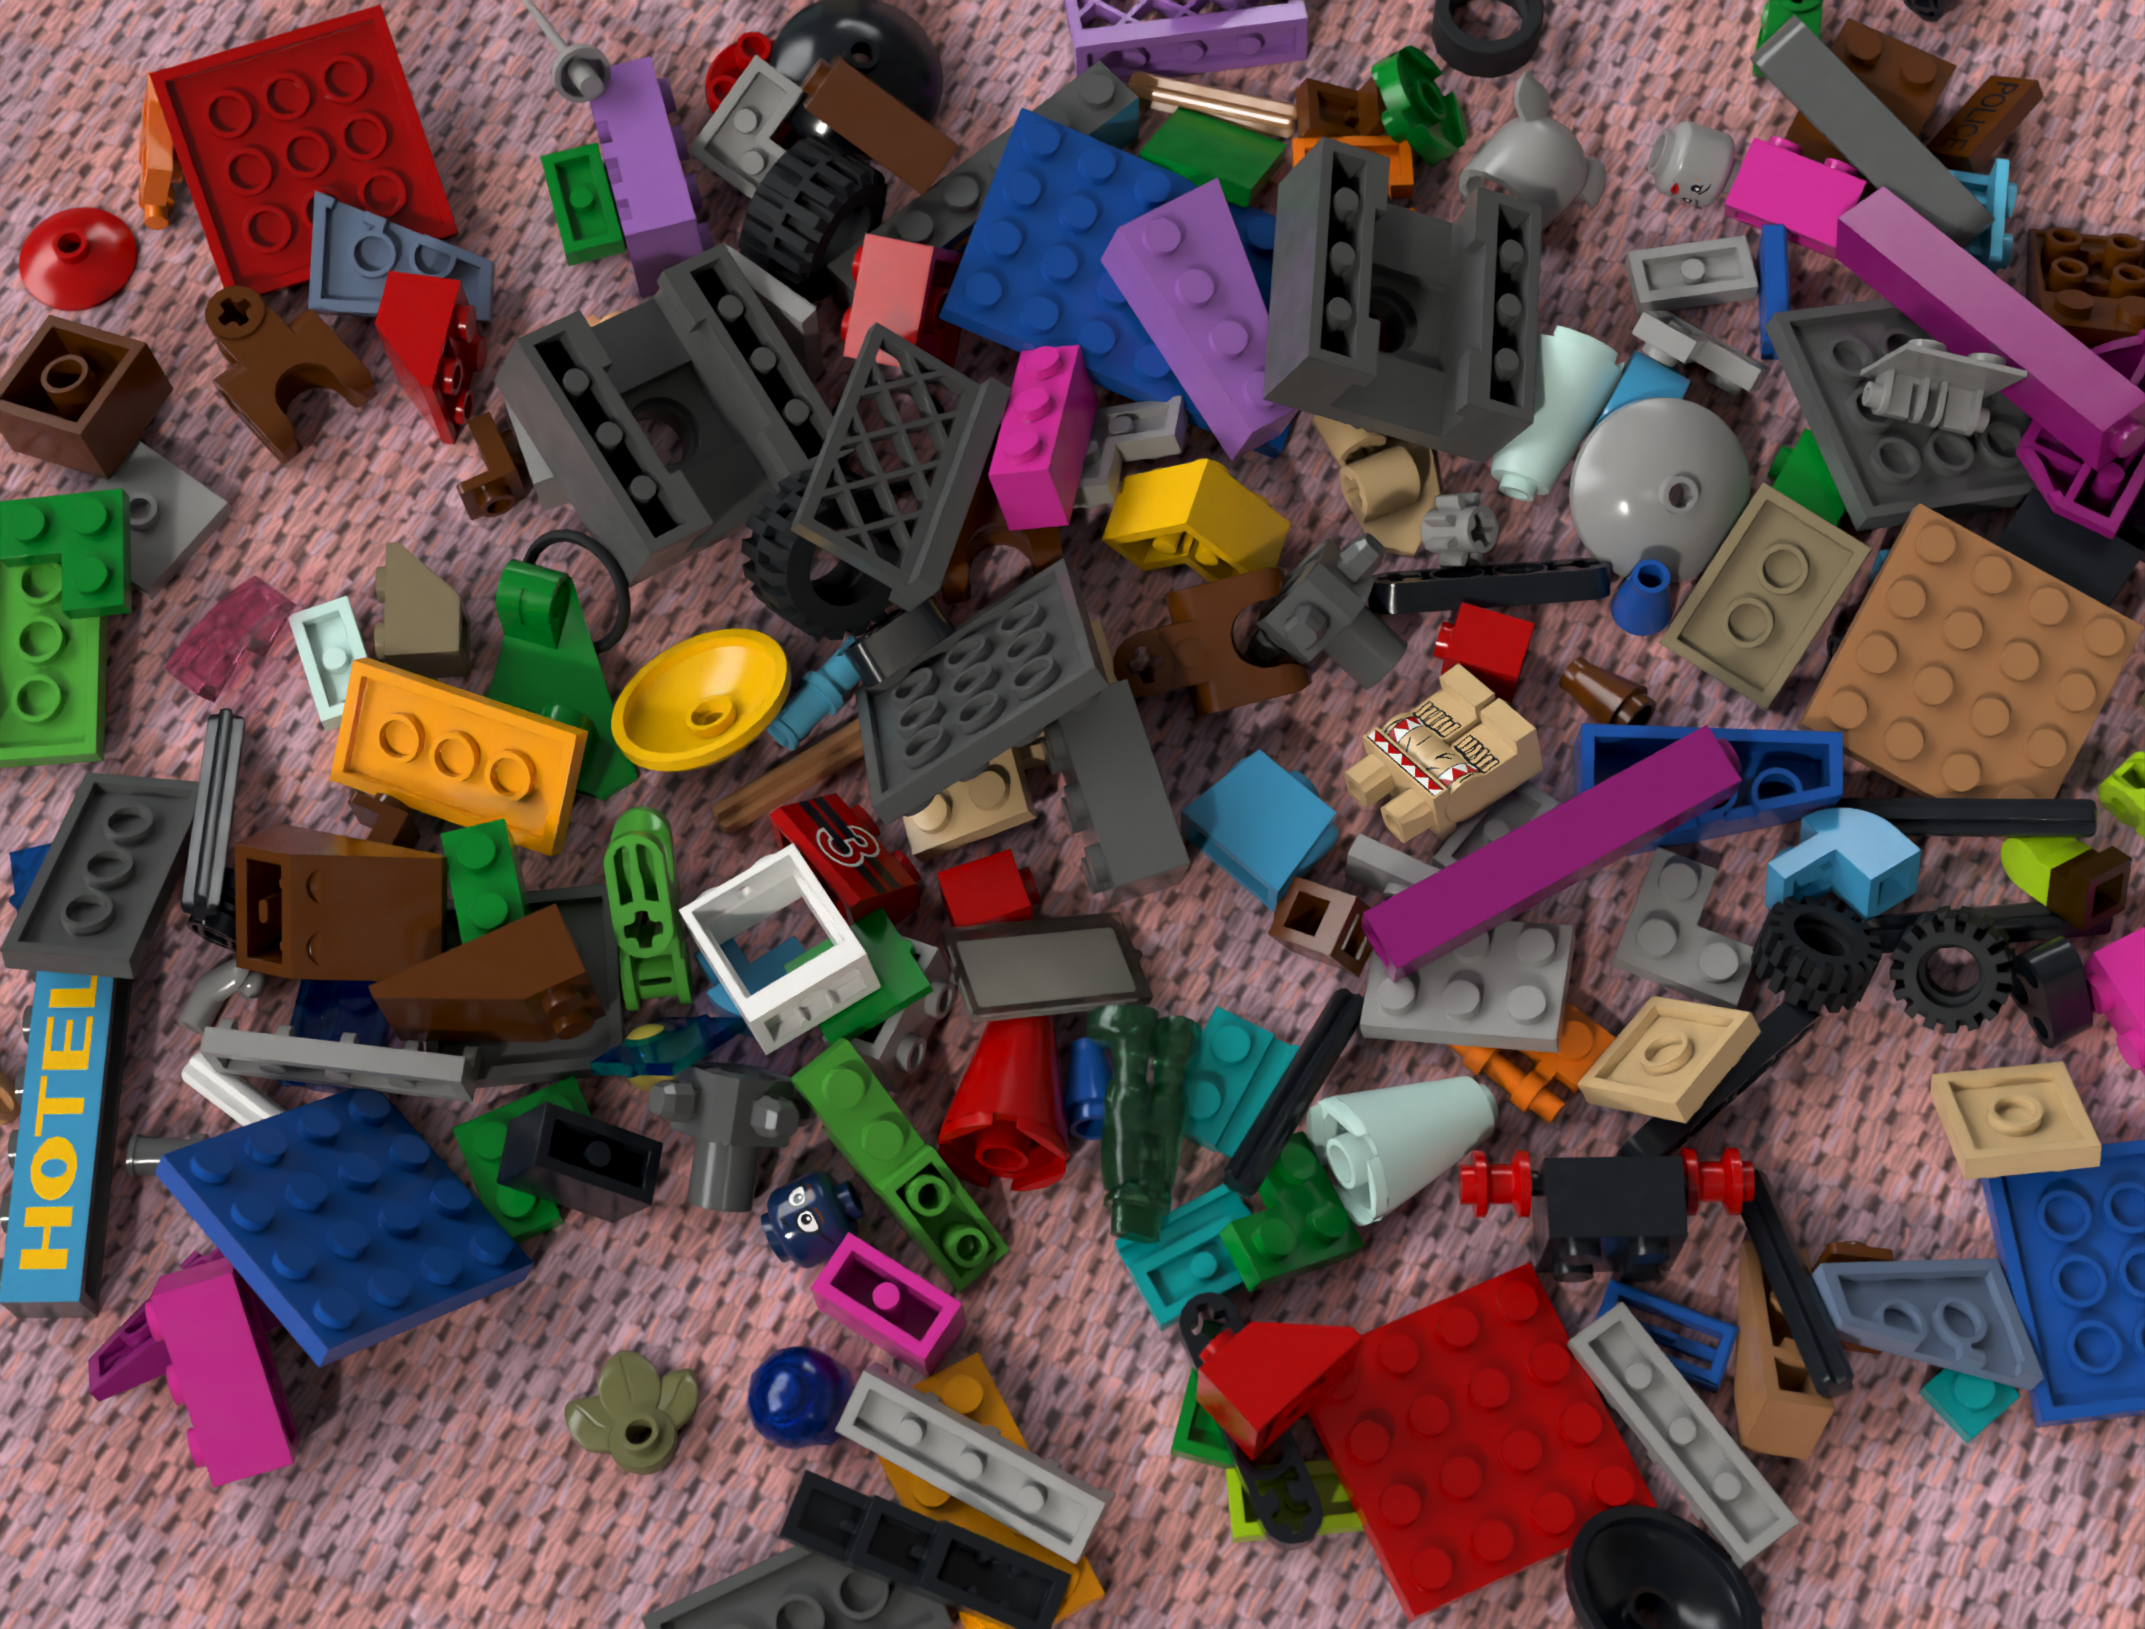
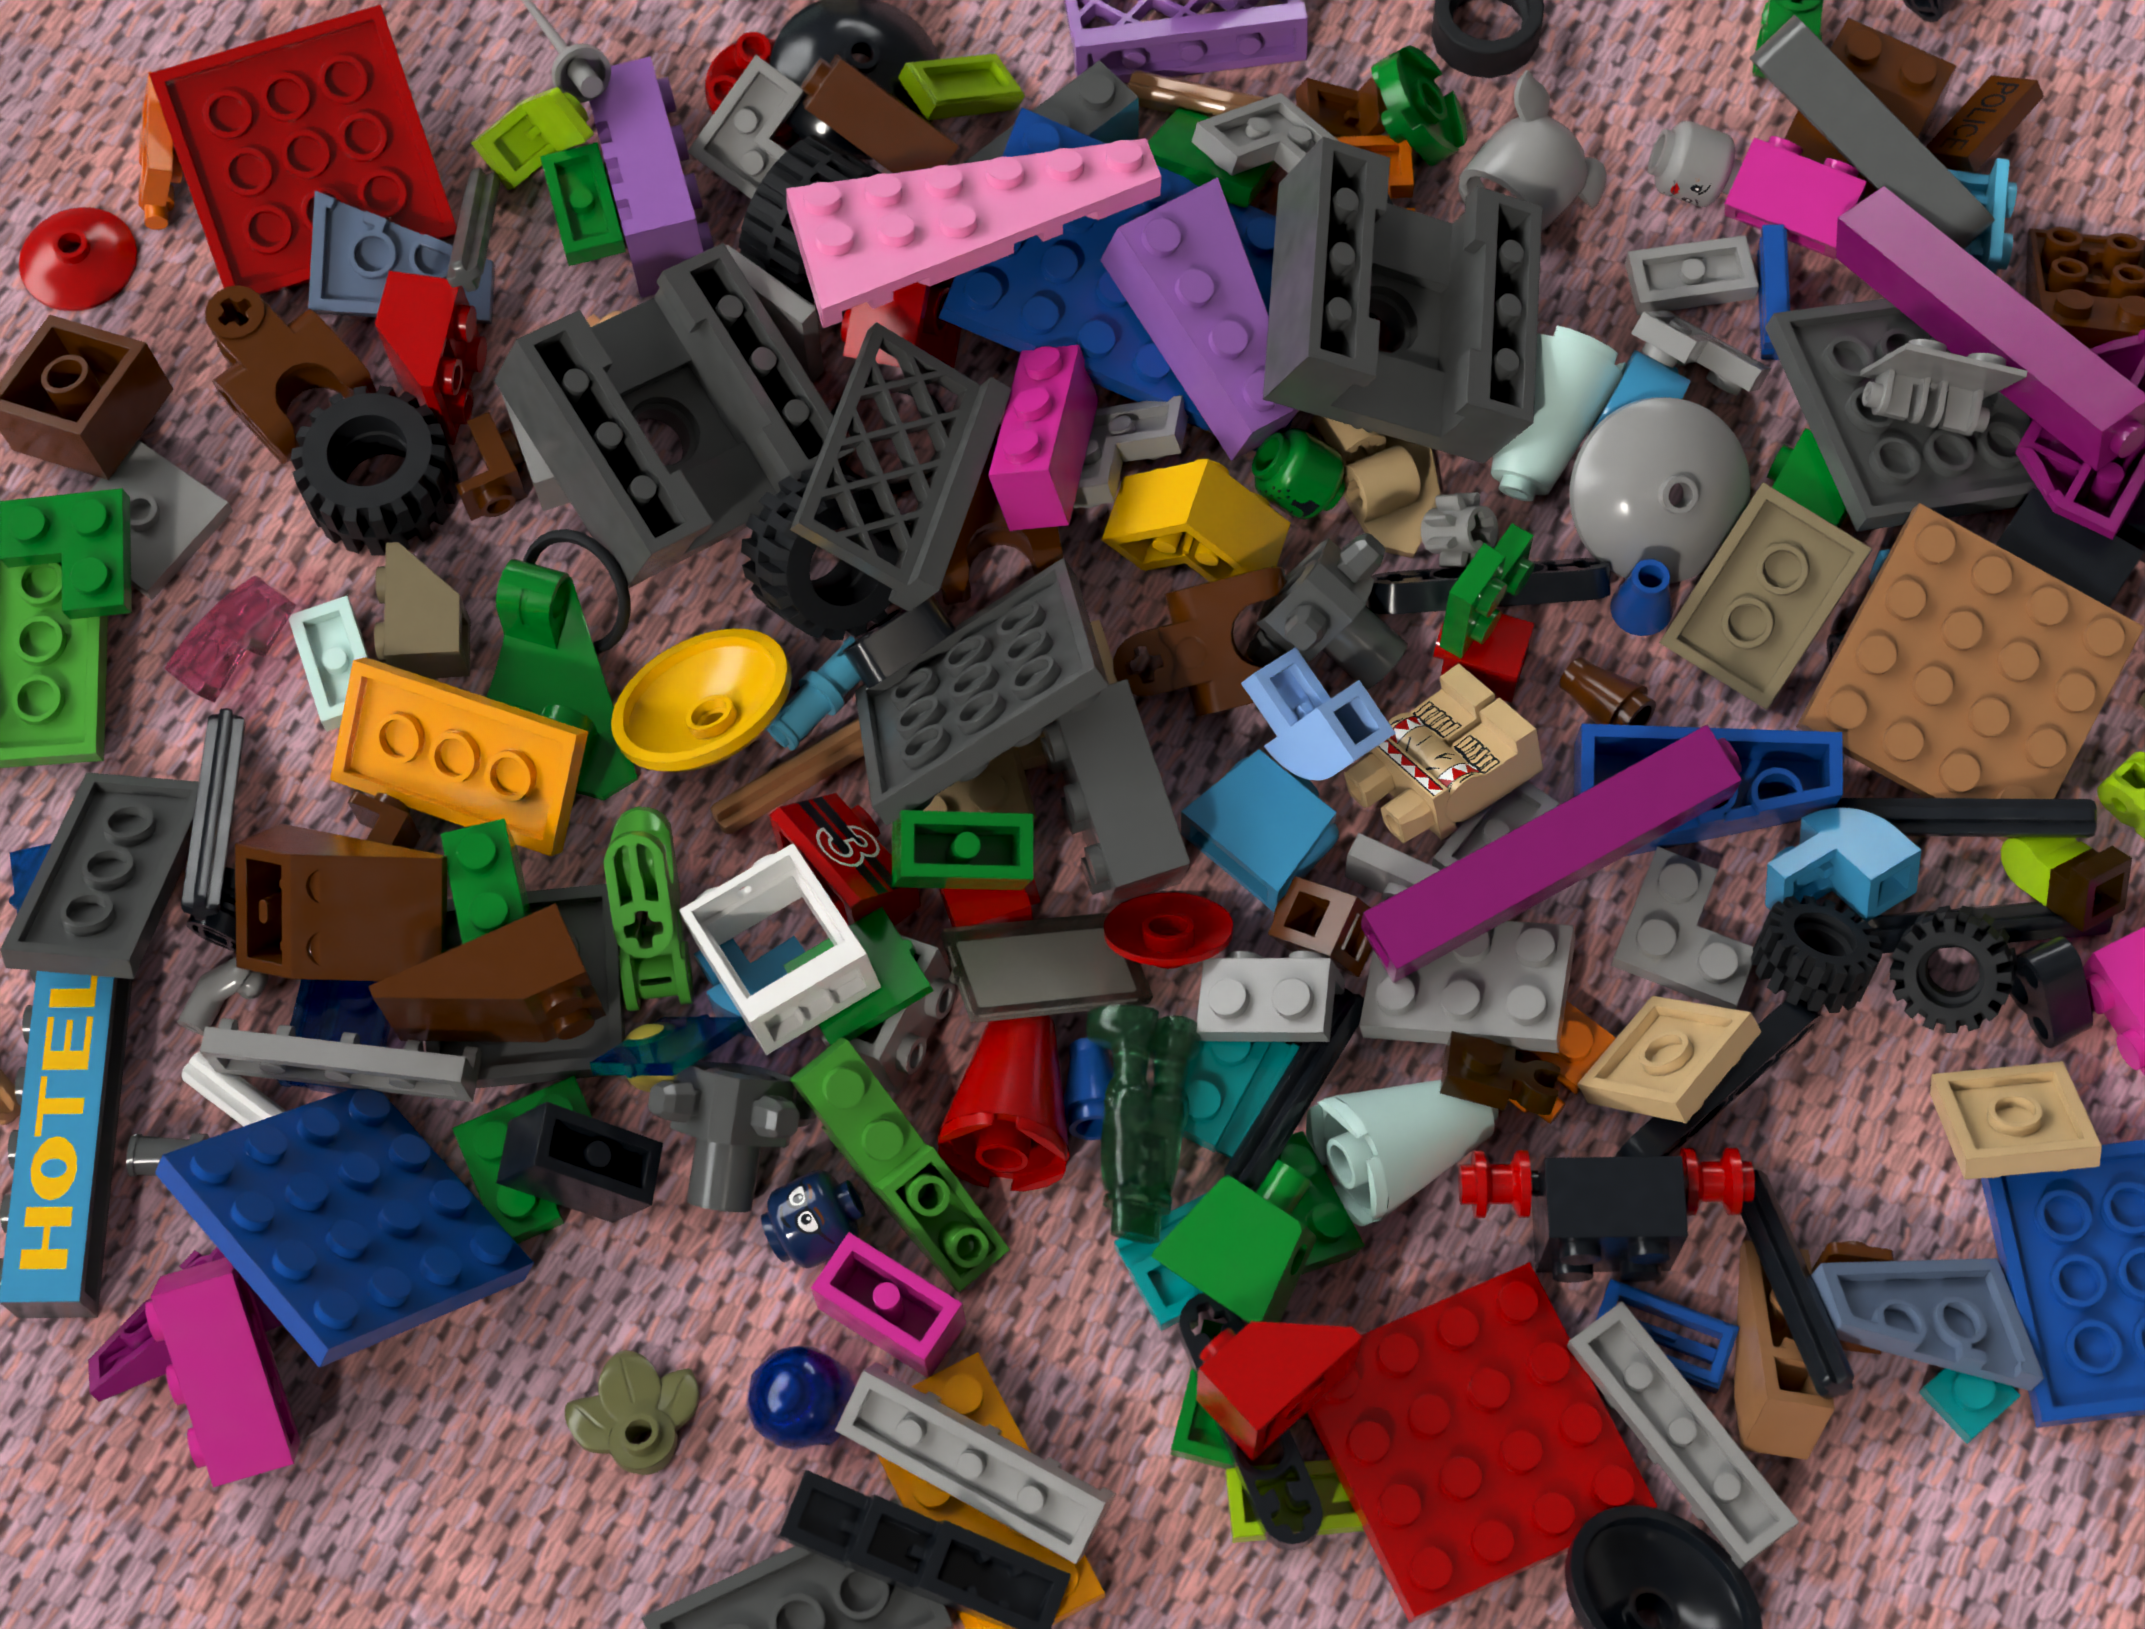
(365, 428): none -> black tyre
(473, 230): none -> dark grey axle
(530, 130): none -> lime bracket
(945, 220): none -> bright pink wing
(961, 86): none -> lime tile
(962, 850): none -> green brick
(1168, 929): none -> red dish
(1244, 1244): none -> green torso
(1259, 134): none -> light grey plate
(1268, 997): none -> light grey bracket
(1299, 473): none -> green head
(1312, 730): none -> light blue brick
(1482, 586): none -> green plate
(1490, 1076): none -> dark brown plate

